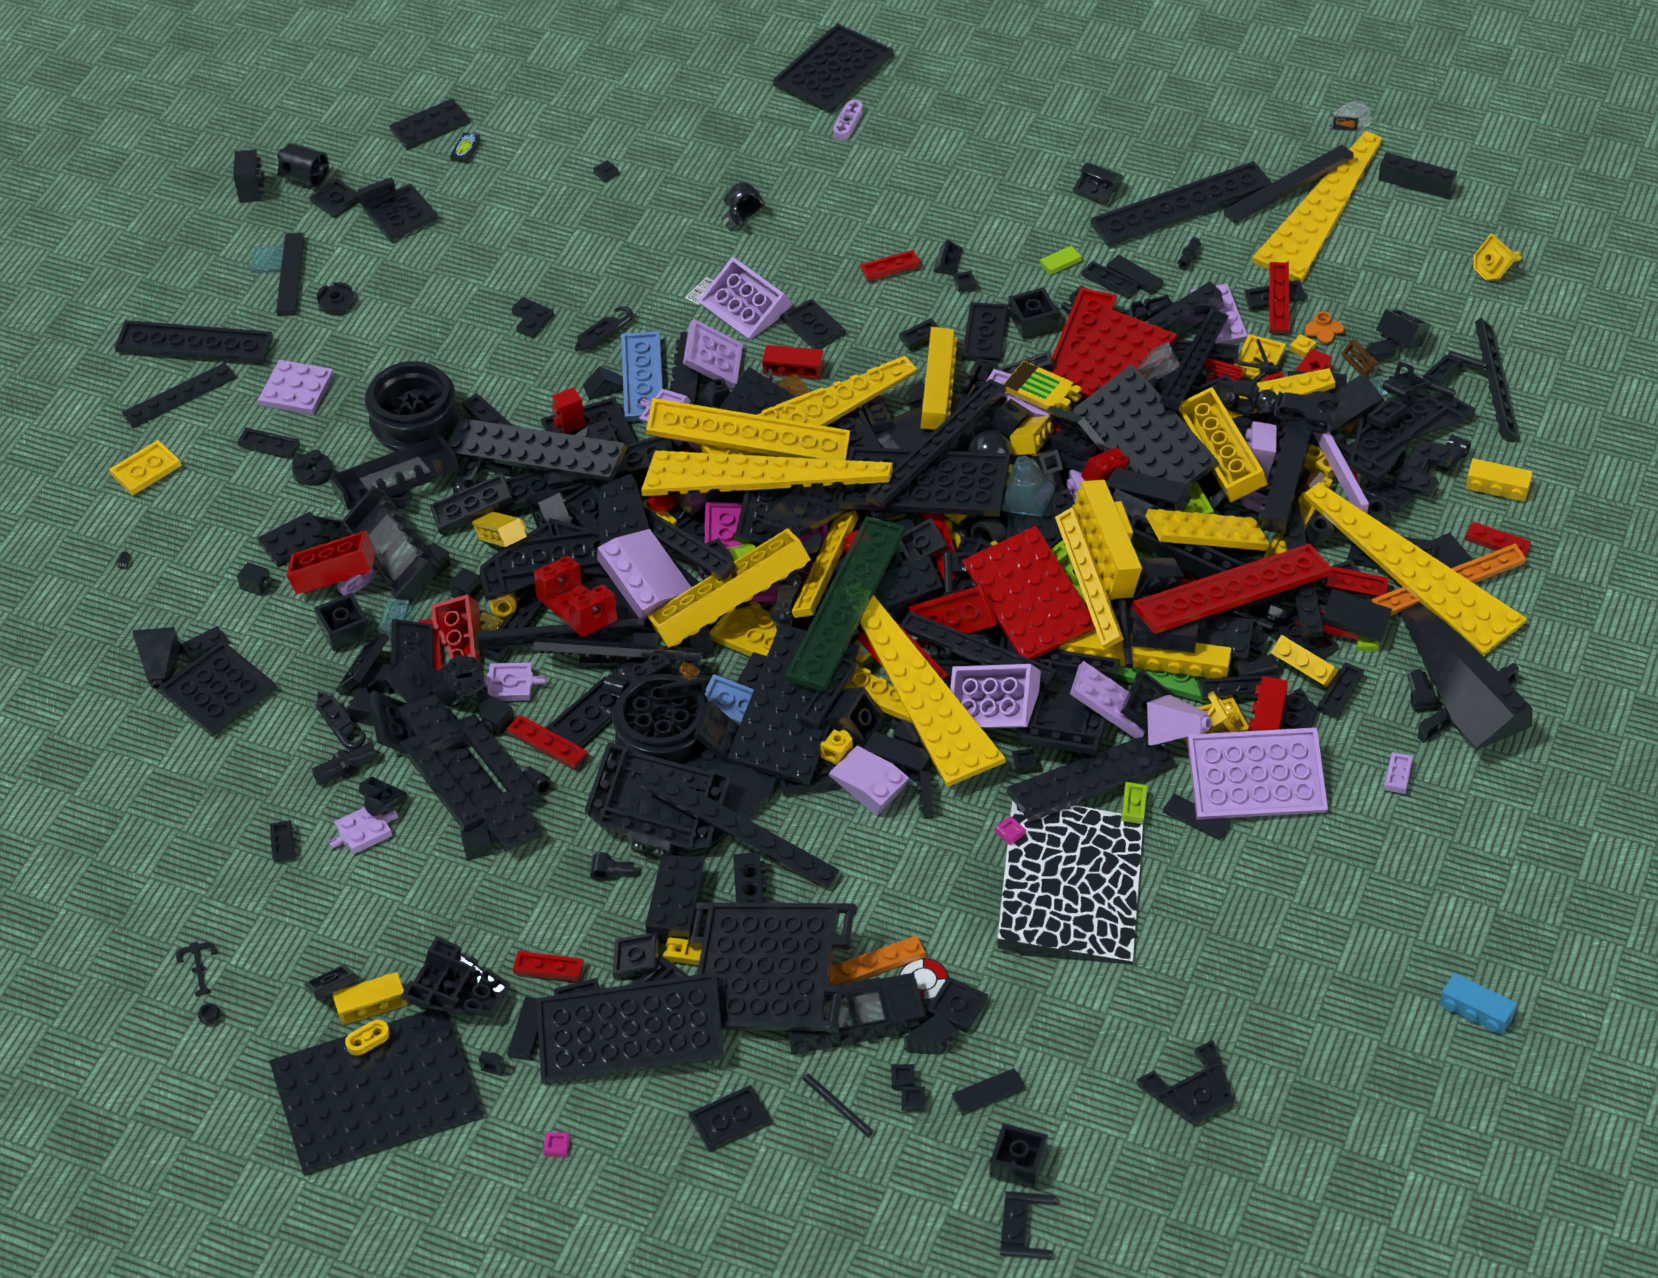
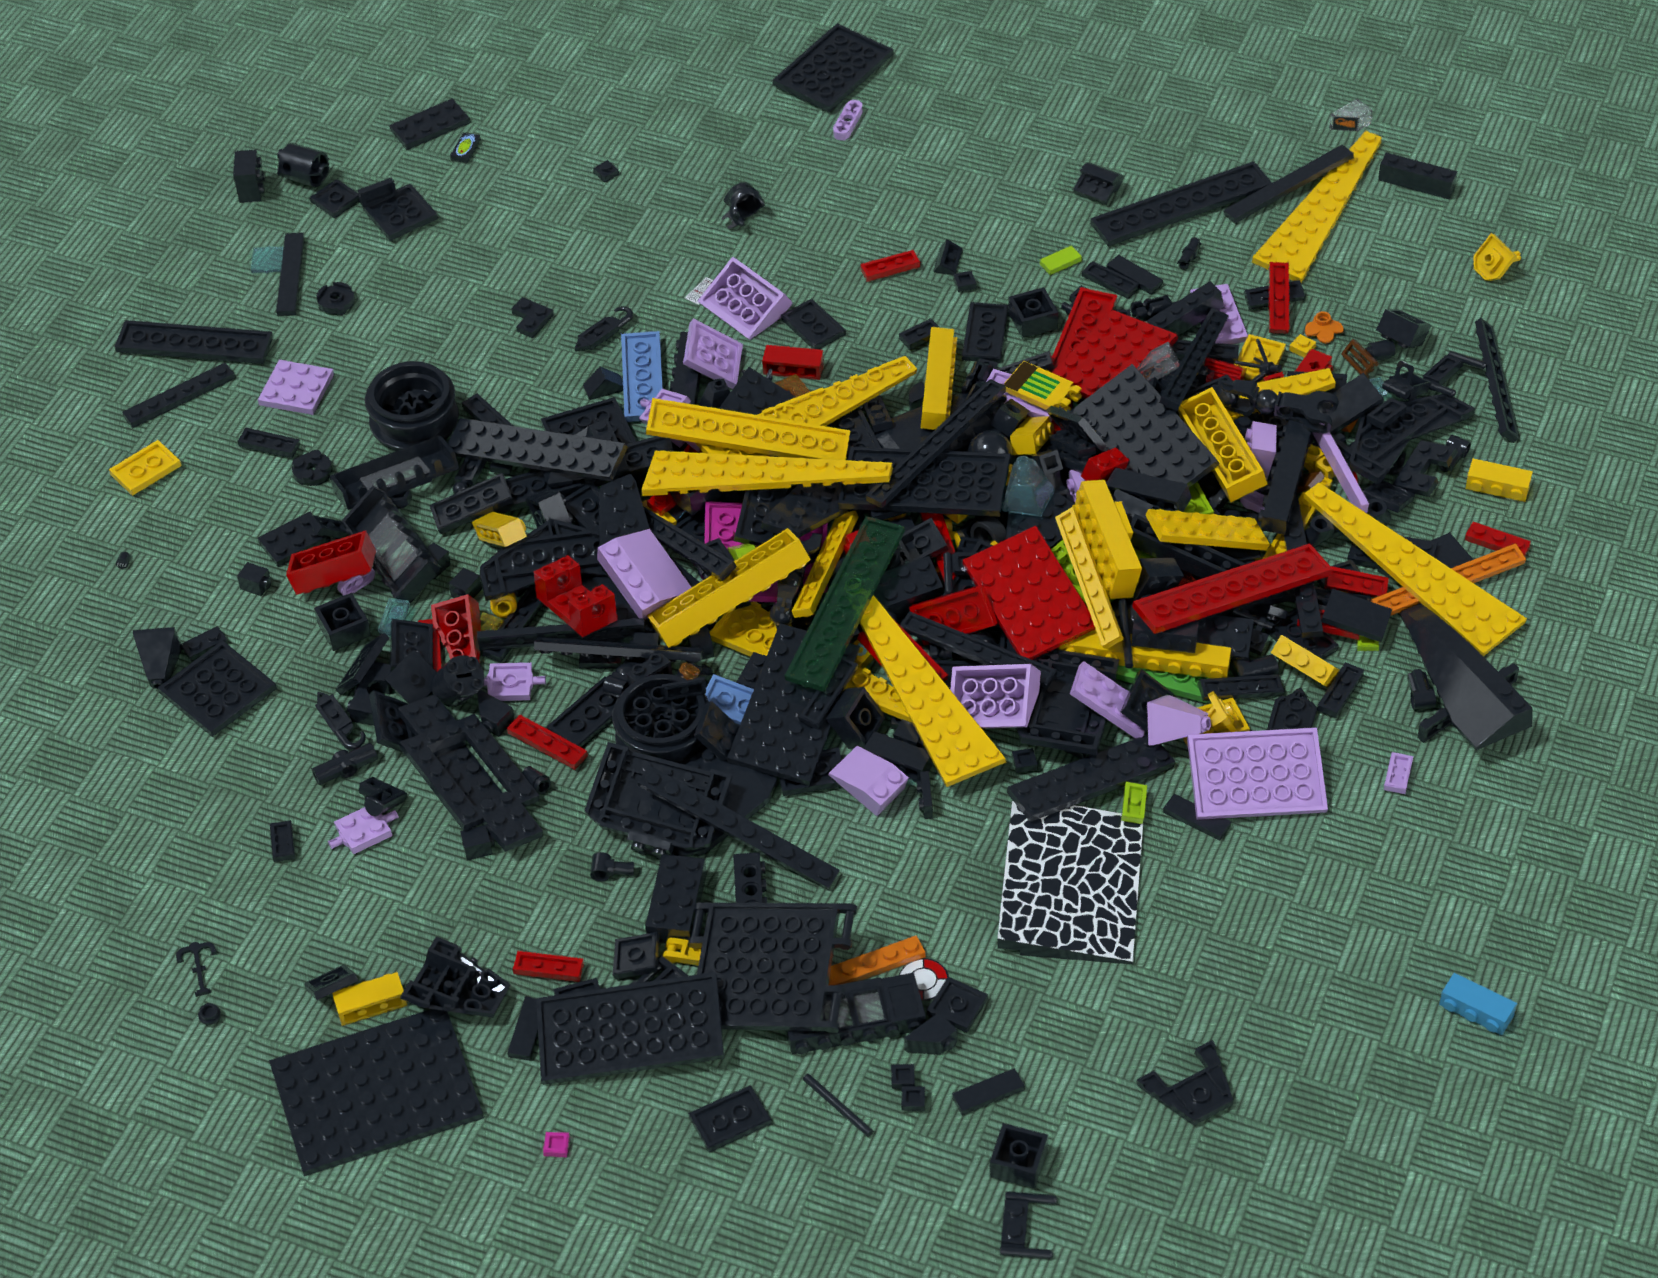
(366, 1037): yellow plate -> none
(492, 1063): black plate -> none
(568, 411): red brick -> none
(836, 746): yellow brick -> none
(1010, 830): dark pink tile -> none
(1270, 704): red brick -> none

